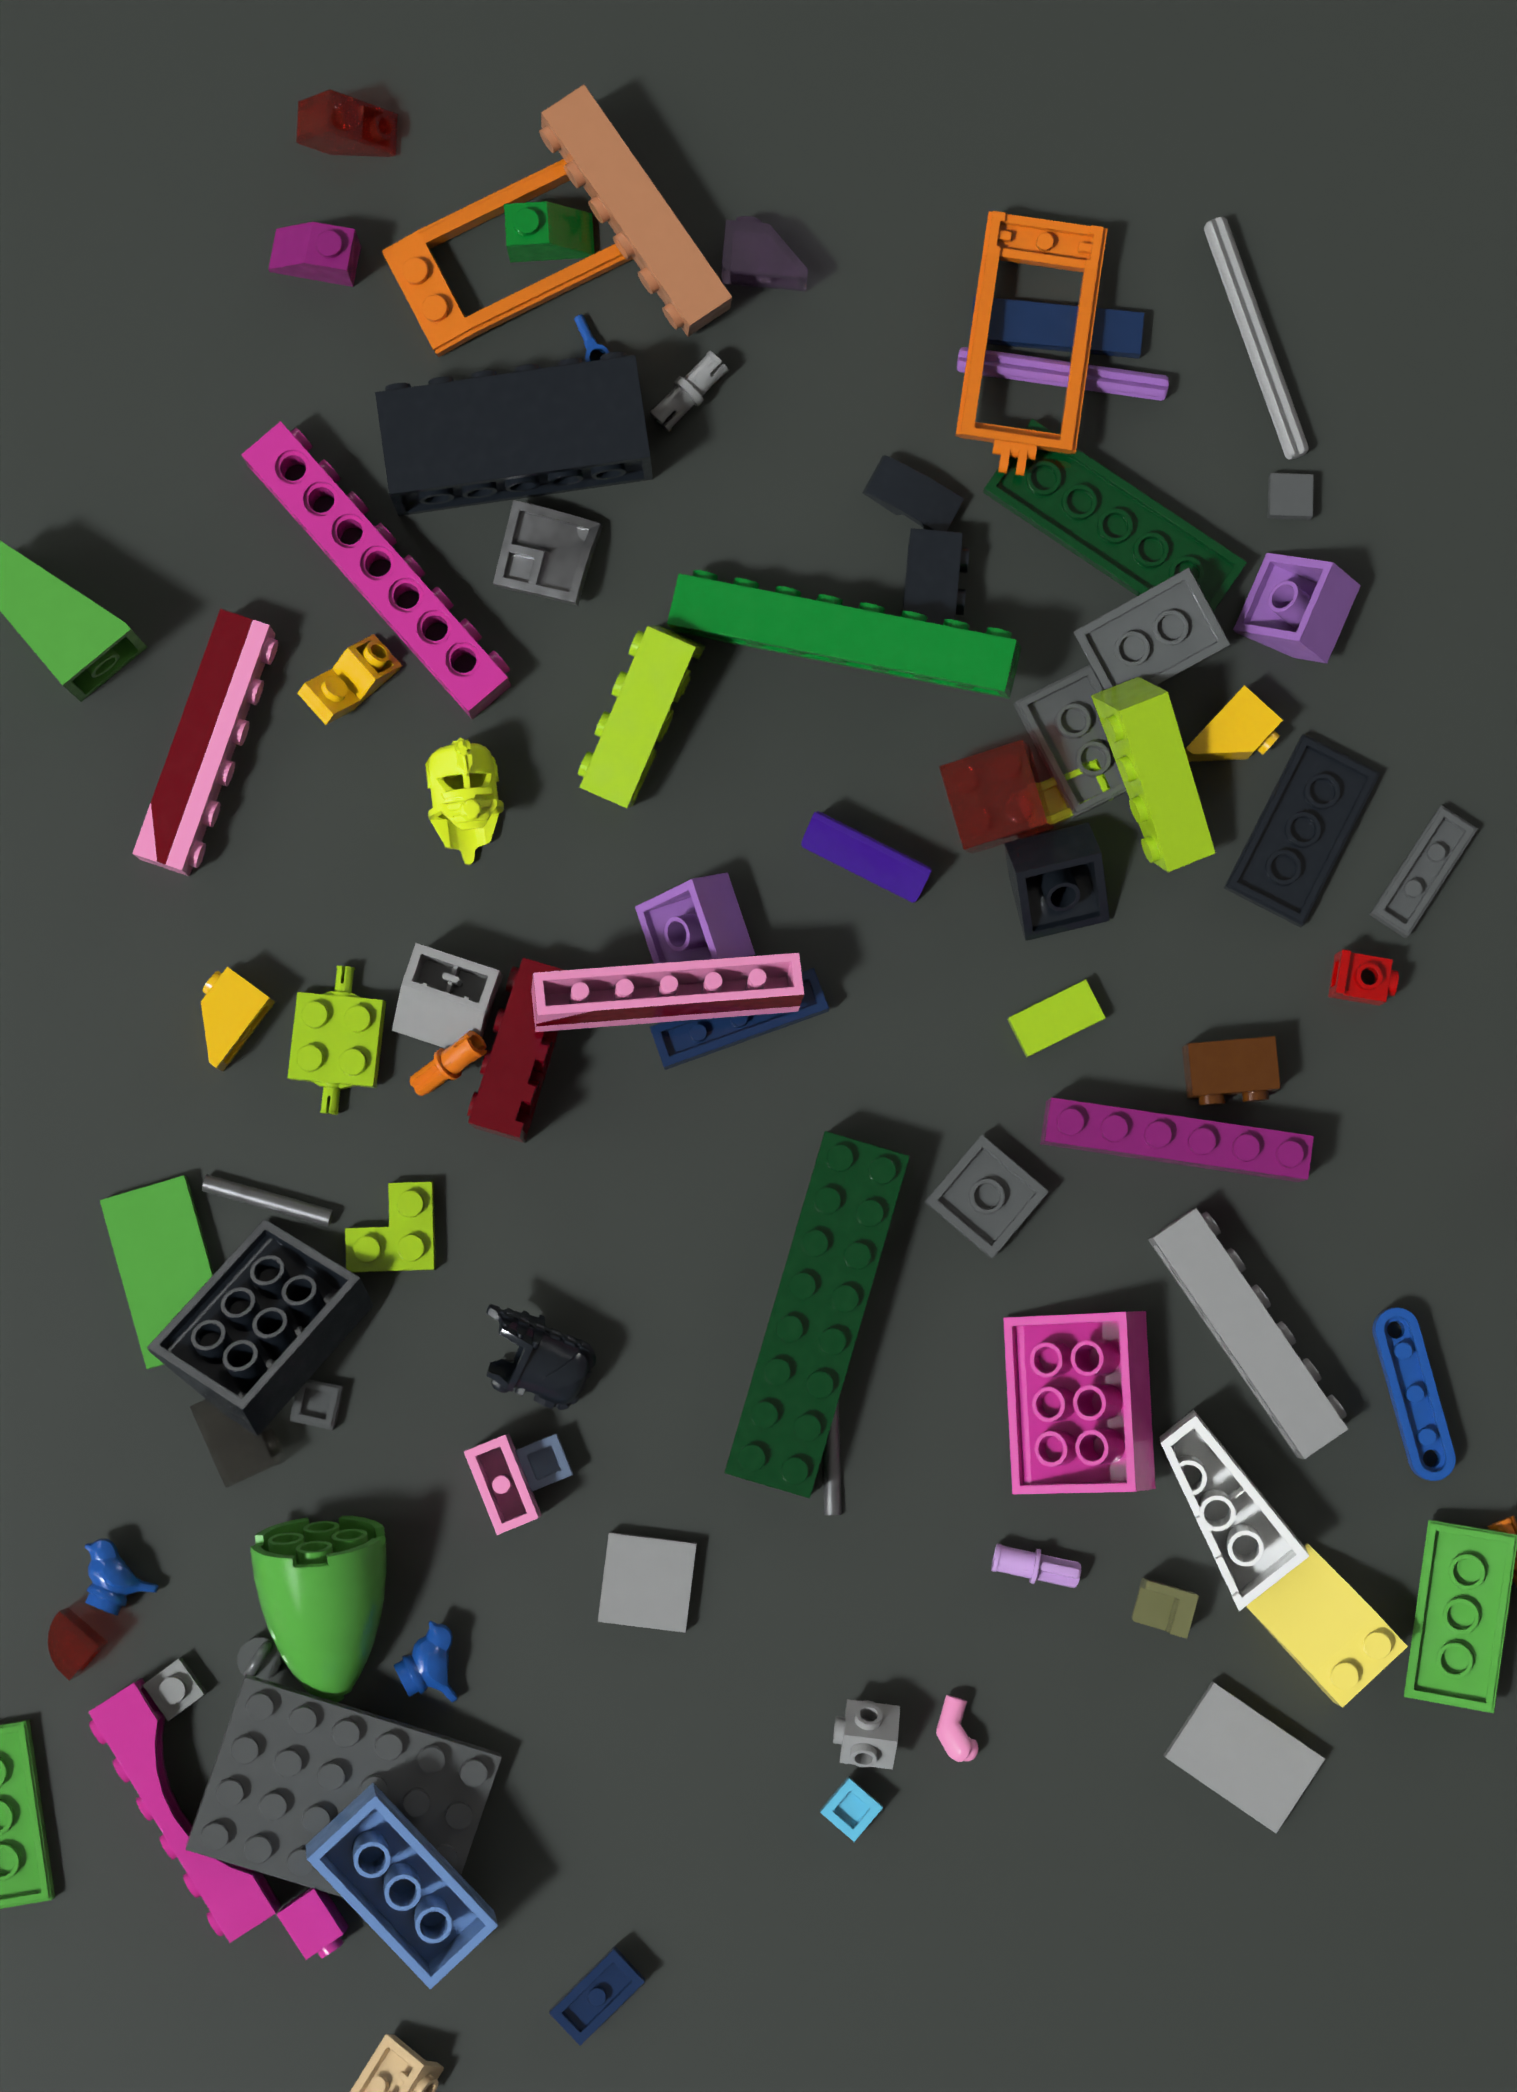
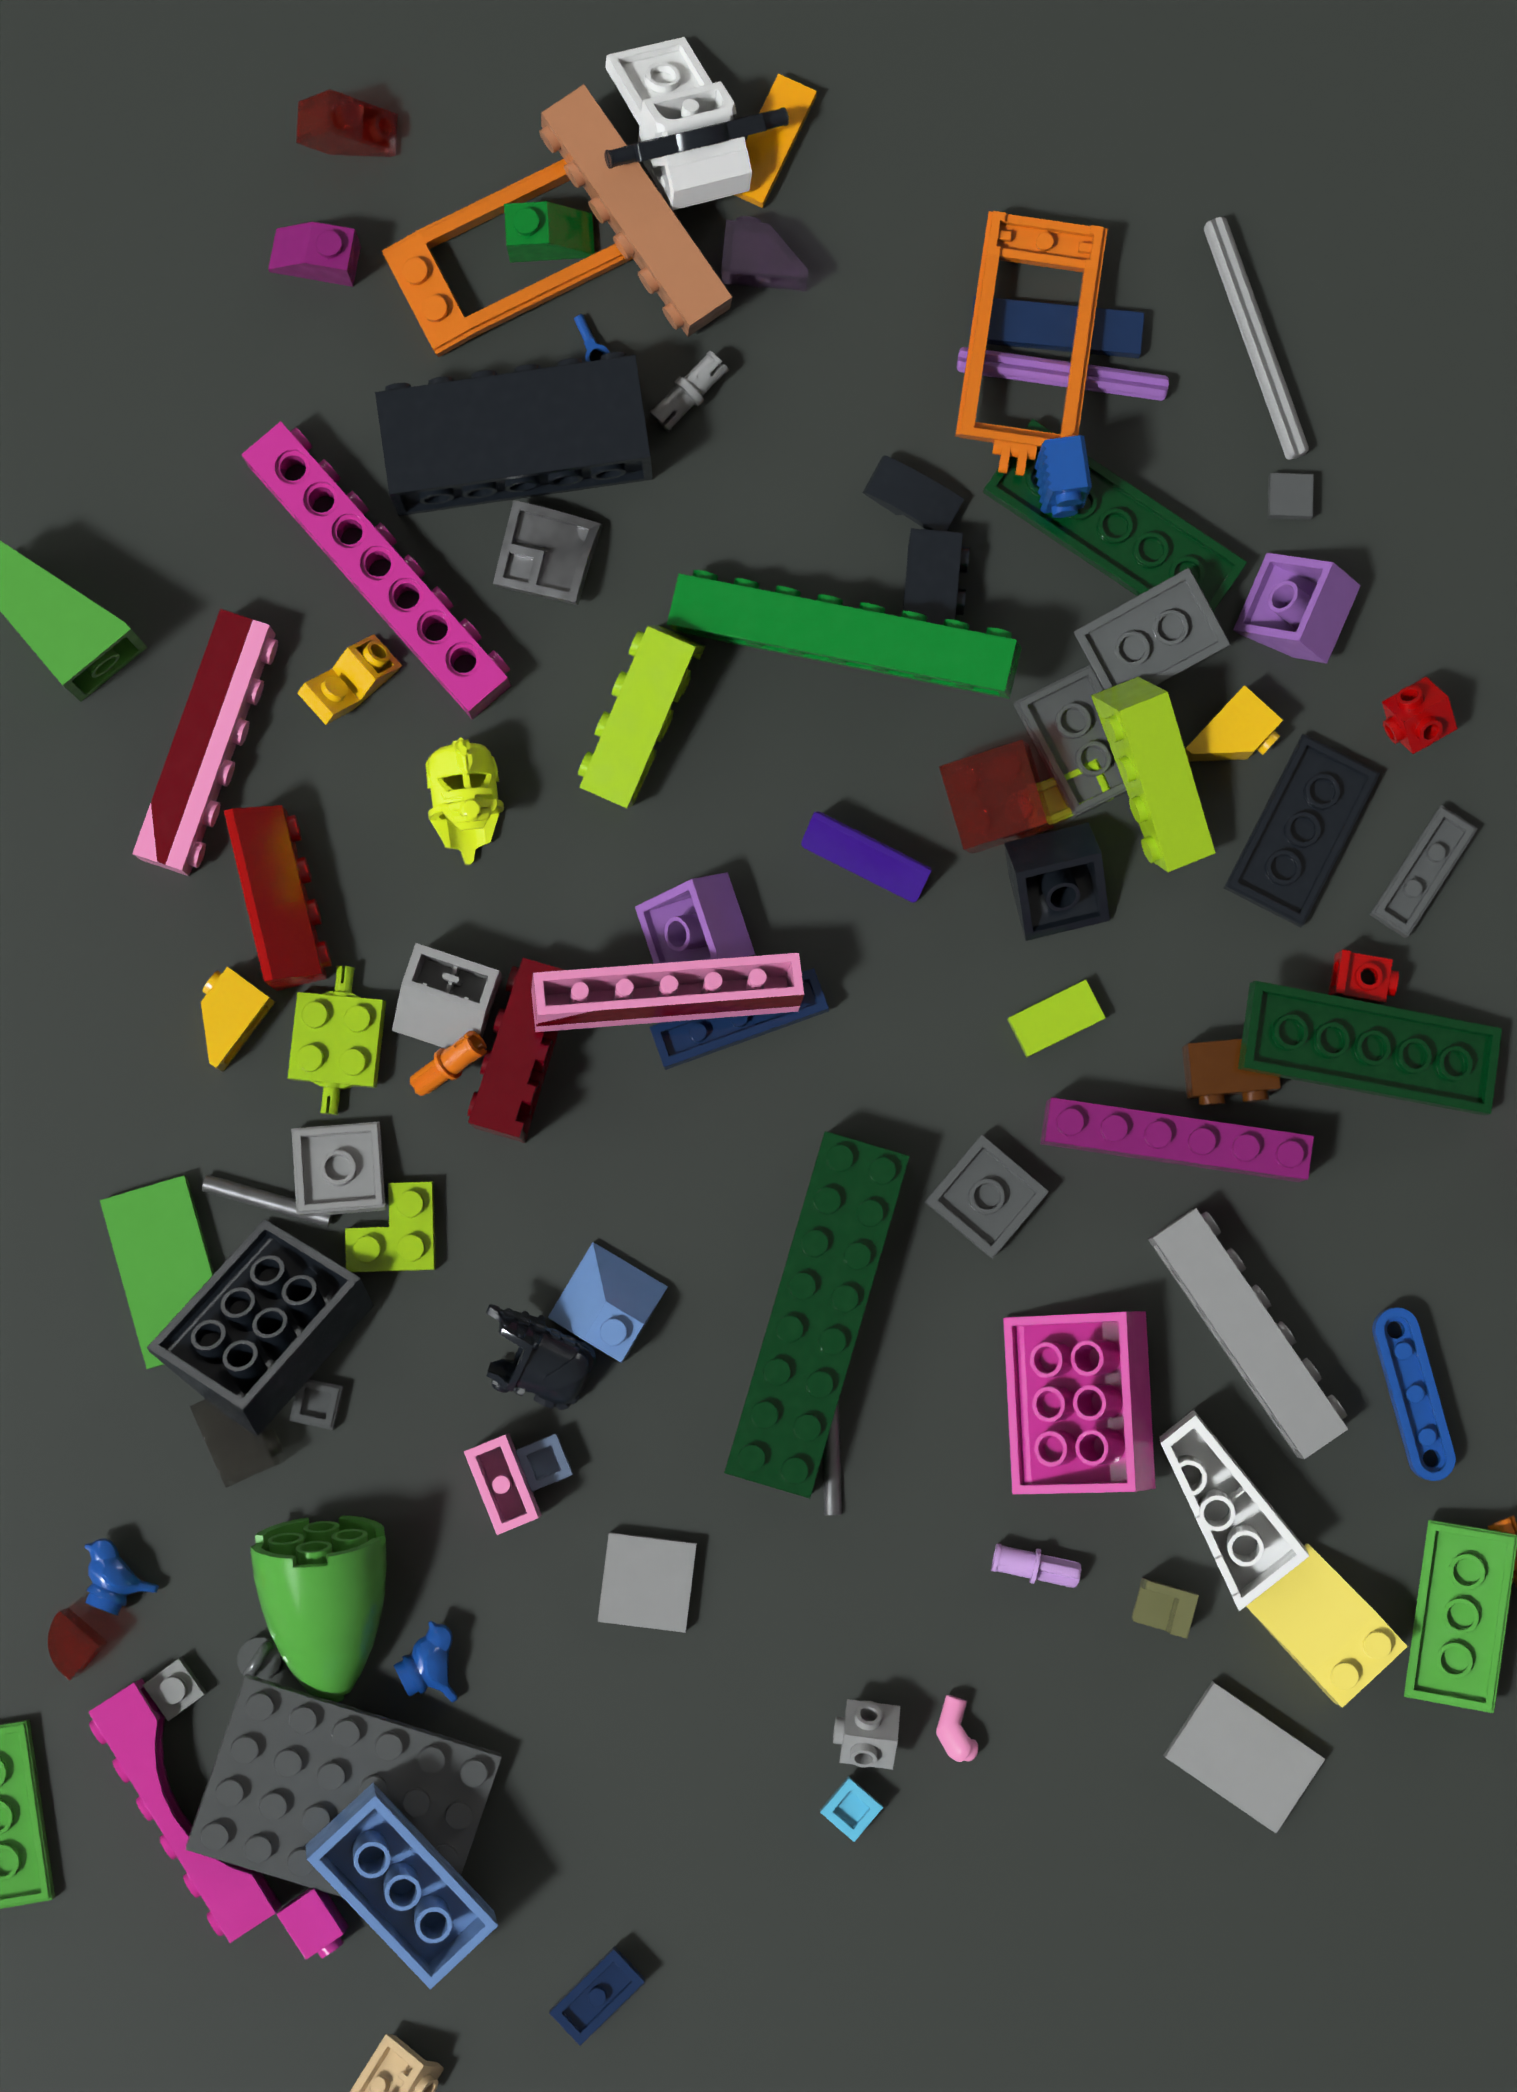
(277, 895): none -> red slope
(338, 1169): none -> light grey tile
(607, 1302): none -> medium blue slope
(684, 124): none -> white piece
(771, 147): none -> light orange tile
(1063, 475): none -> blue brick
(1369, 1048): none -> dark green plate
(1418, 715): none -> red brick

